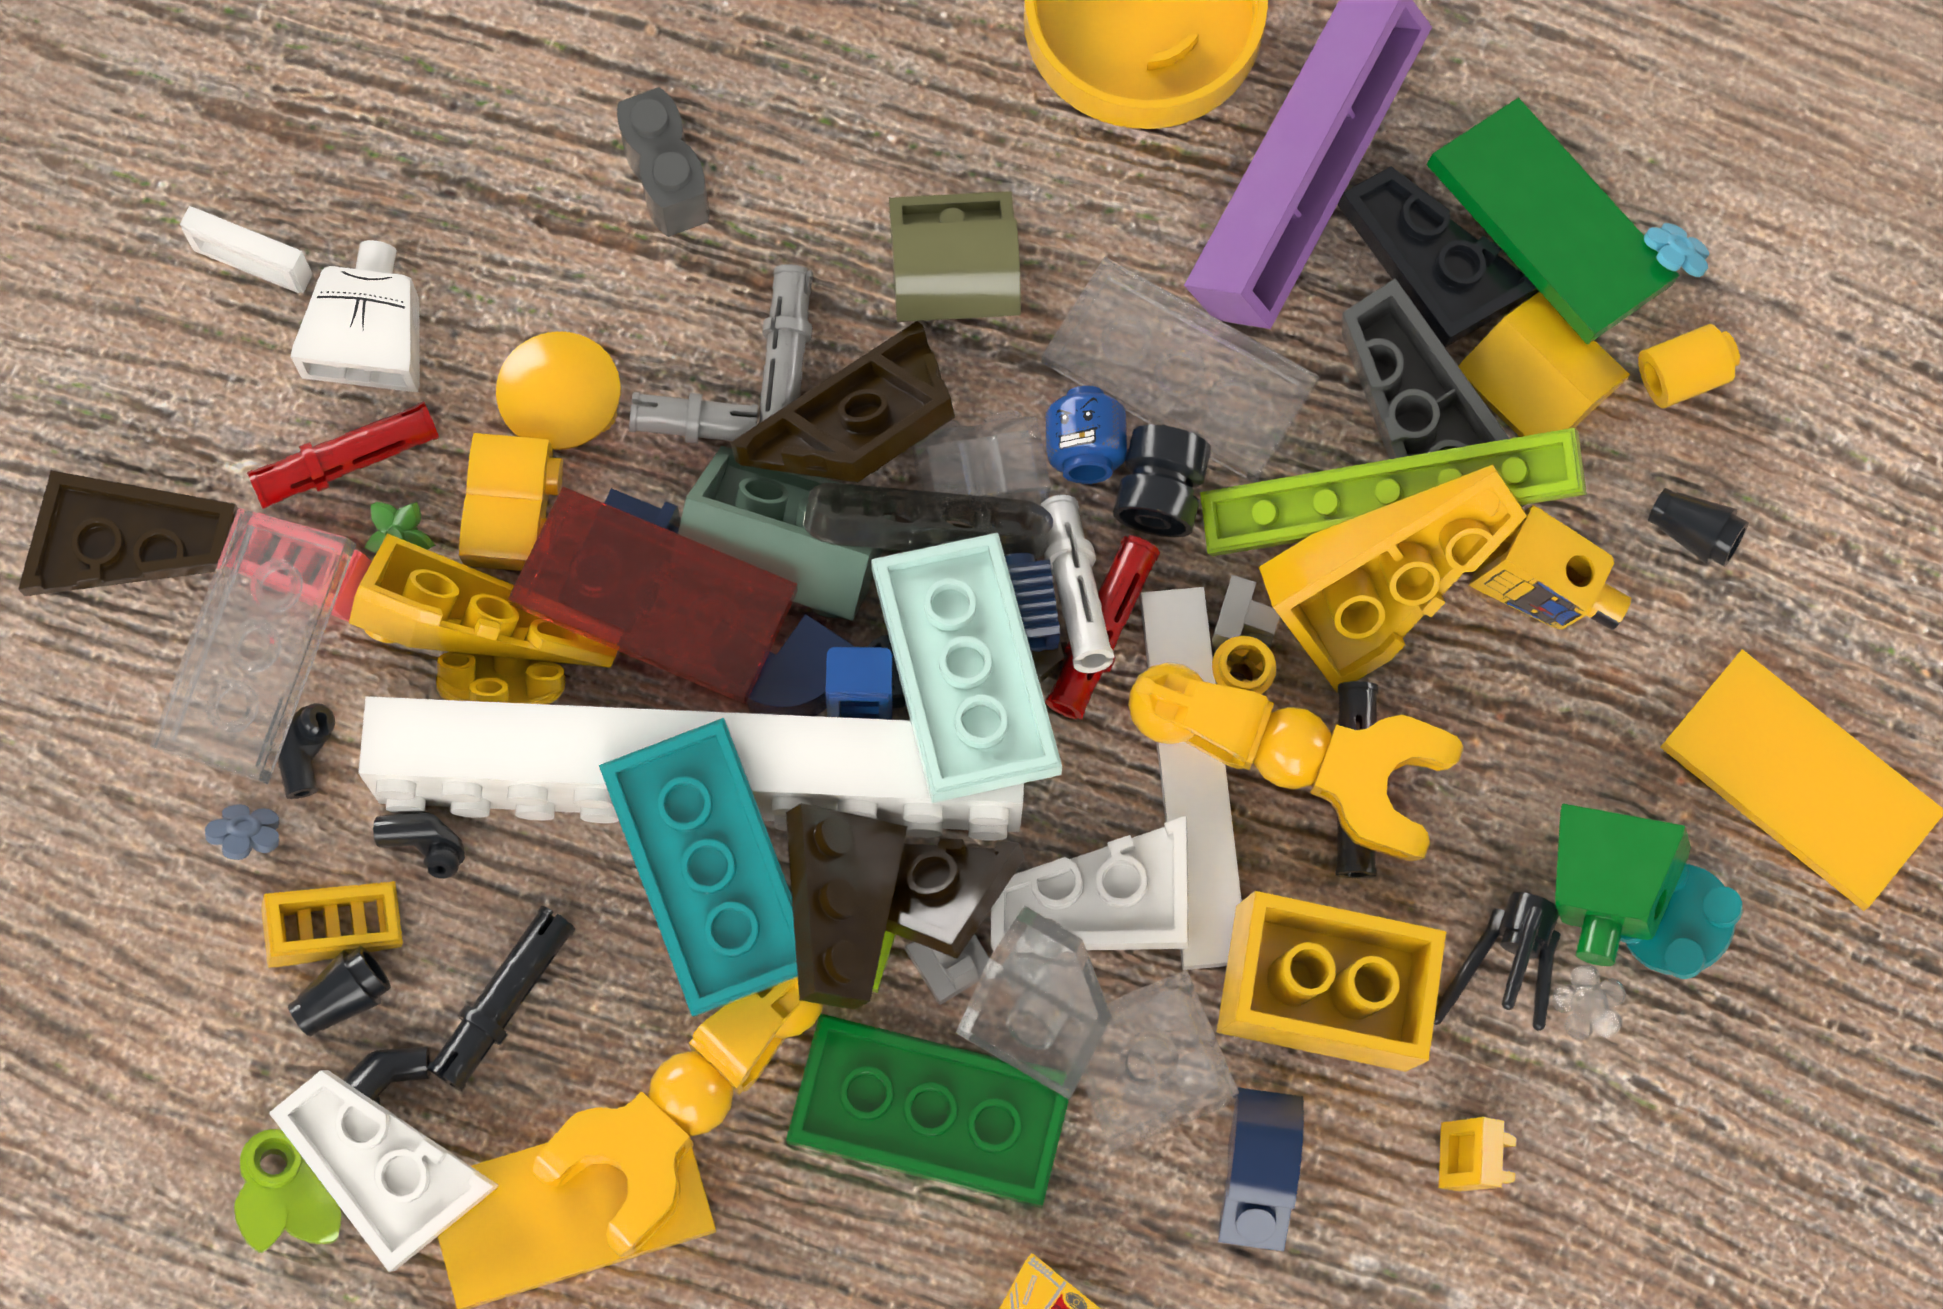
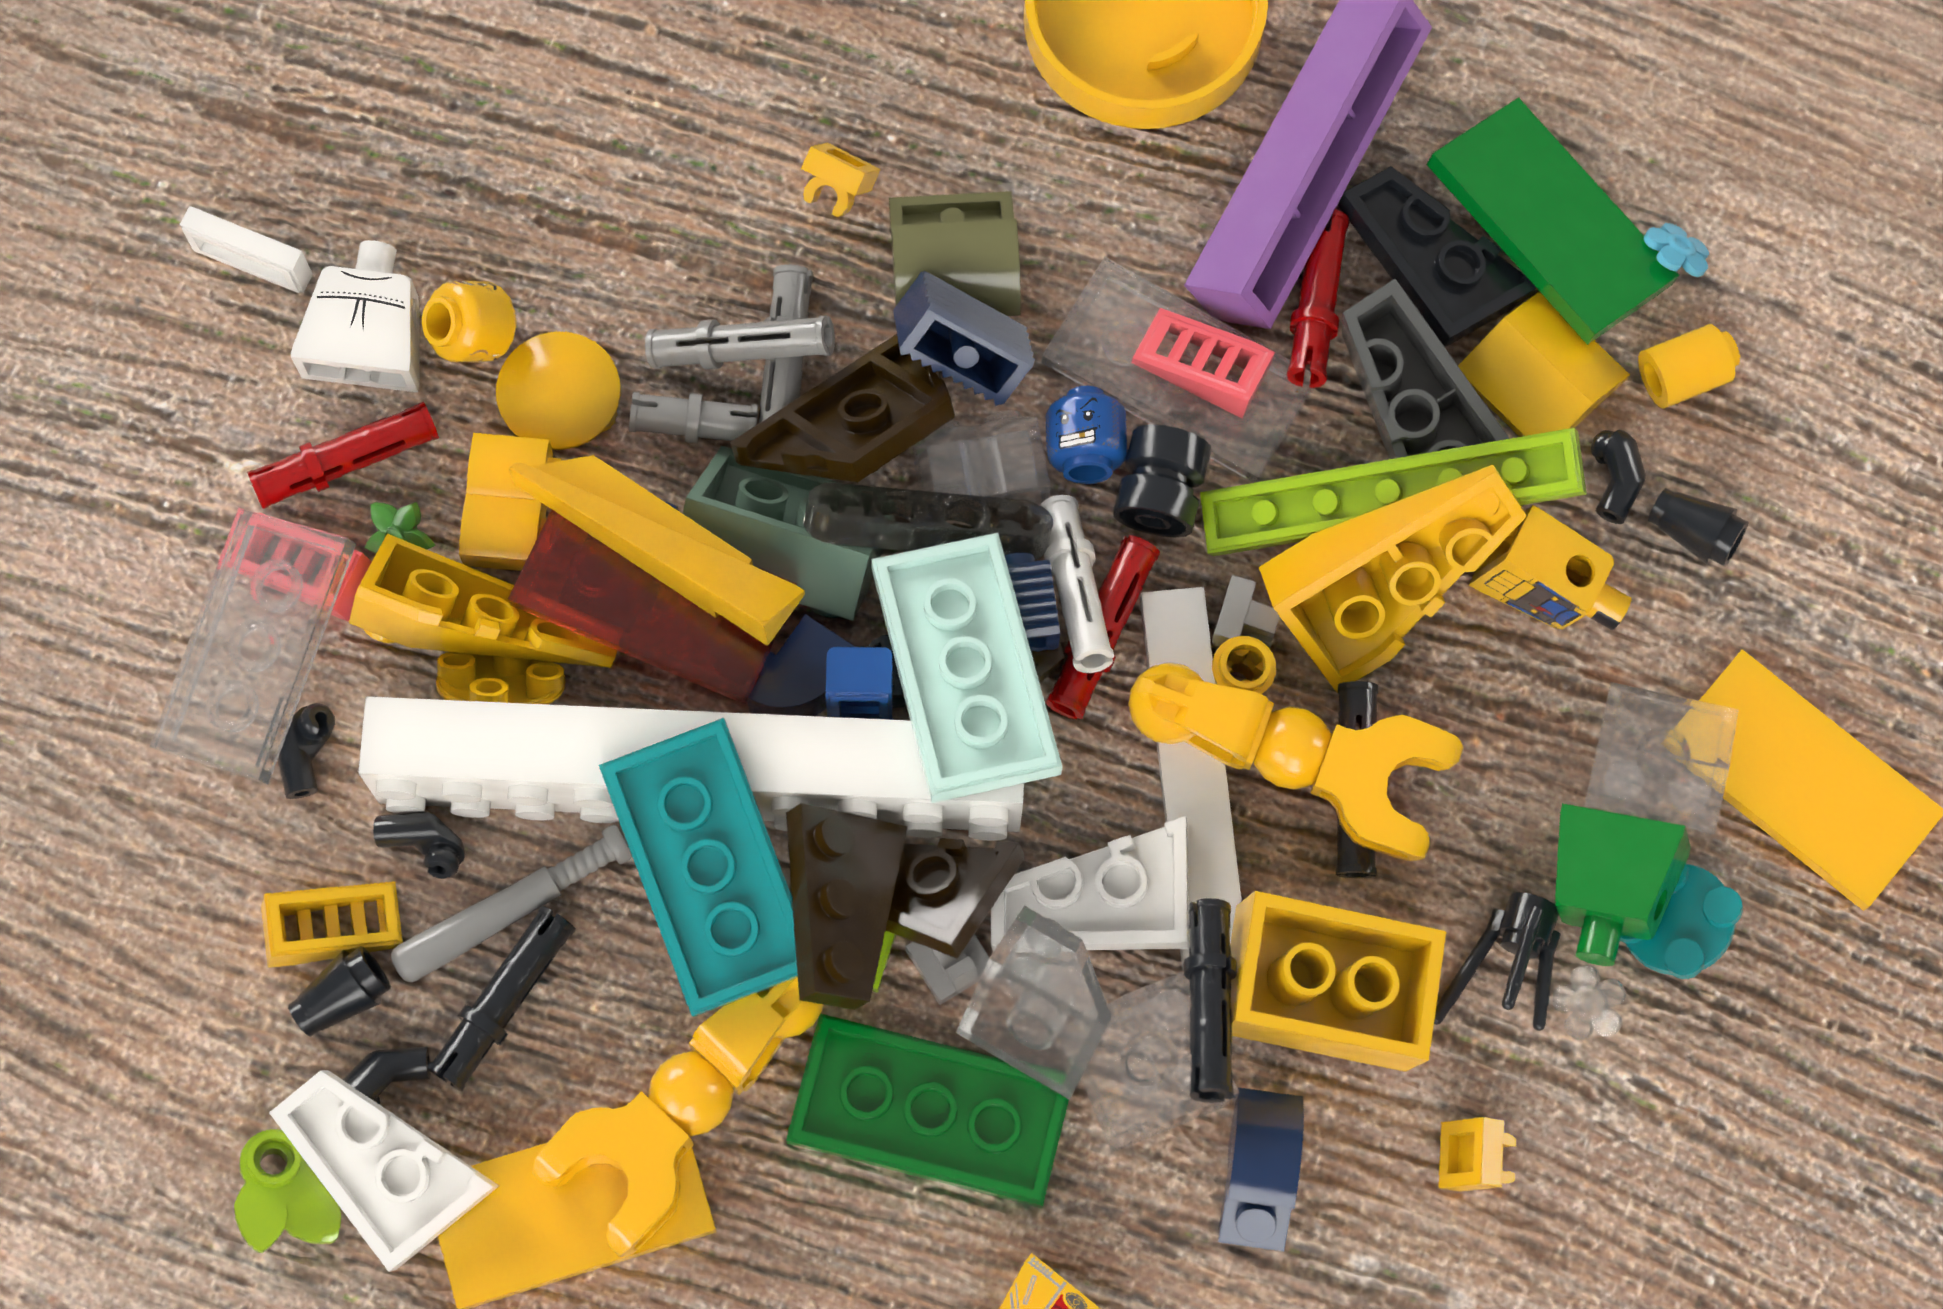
(120, 534): dark brown wing -> none
(242, 832): sand blue plant -> none
(469, 321): none -> yellow head
(491, 915): none -> light grey piece
(662, 542): none -> yellow wedge
(663, 161): dark grey brick -> none
(716, 343): none -> light grey pin
(839, 170): none -> yellow tile
(962, 338): none -> brick
(1210, 977): none -> black pin
(1211, 340): none -> coral slope
(1315, 320): none -> red pin
(1626, 473): none -> black arm
(1662, 758): none -> clear slope

